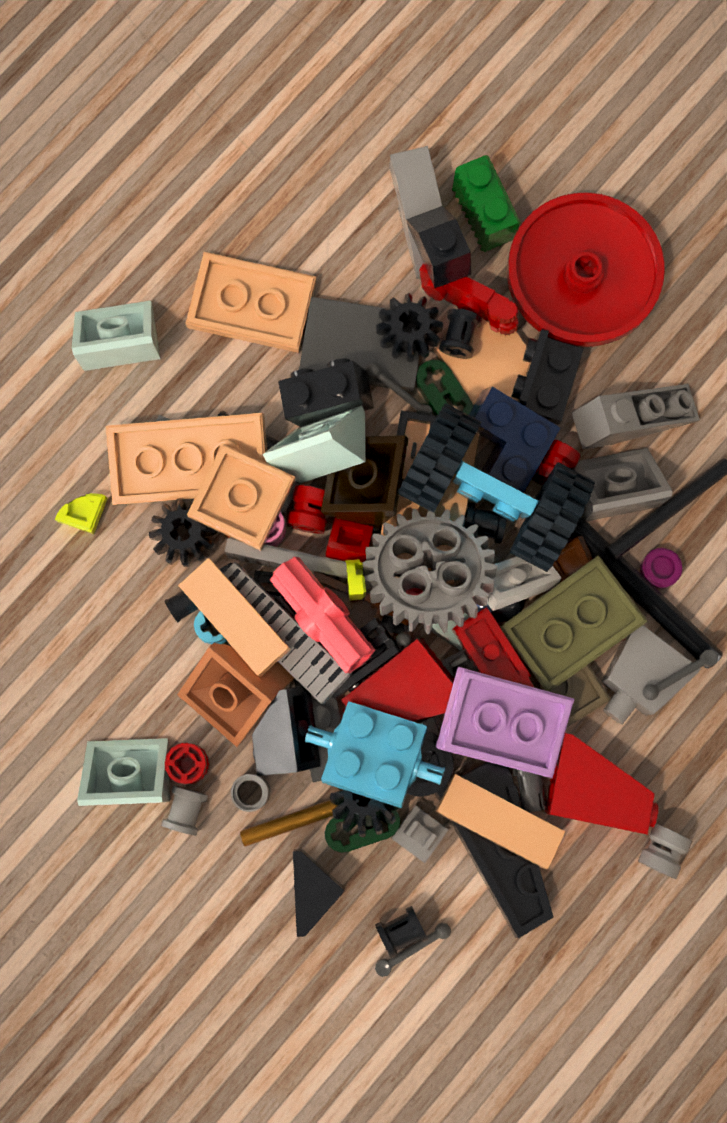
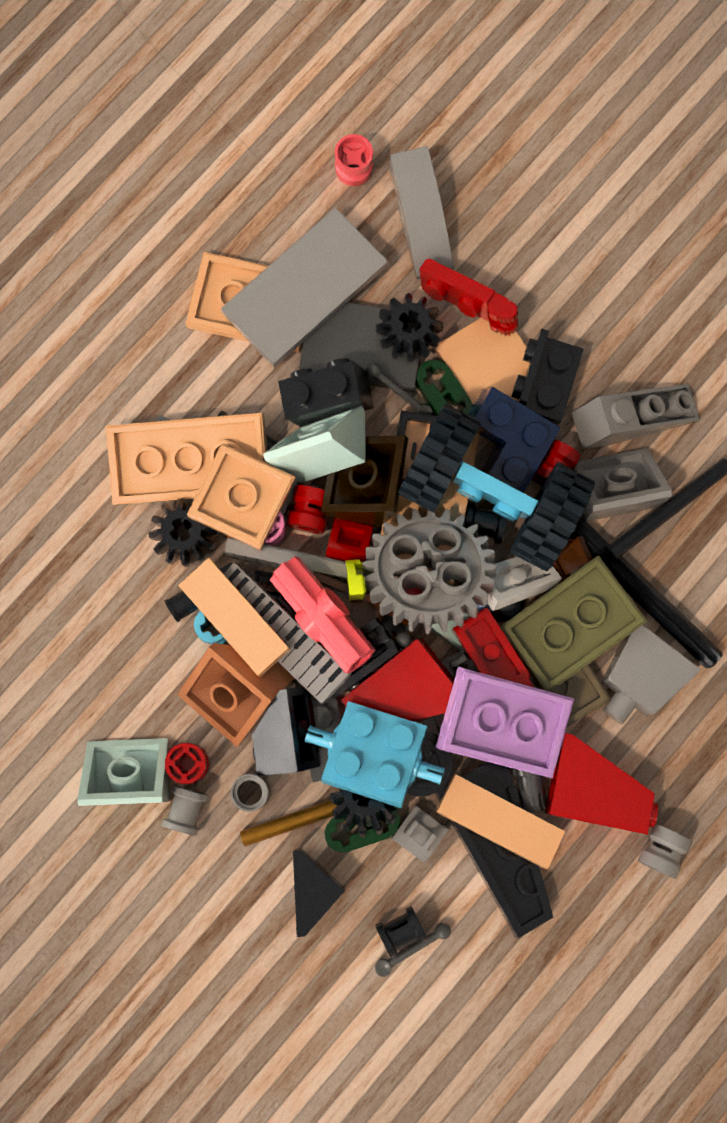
(83, 512): neon yellow tile -> none
(115, 336): light aqua slope -> none
(304, 287): none -> light grey tile
(353, 151): none -> coral wheel
(441, 245): black slope -> none
(460, 333): black bush -> none
(485, 203): green brick -> none
(585, 269): red dish -> none
(661, 567): magenta tile -> none
(706, 659): dark grey hinge -> none

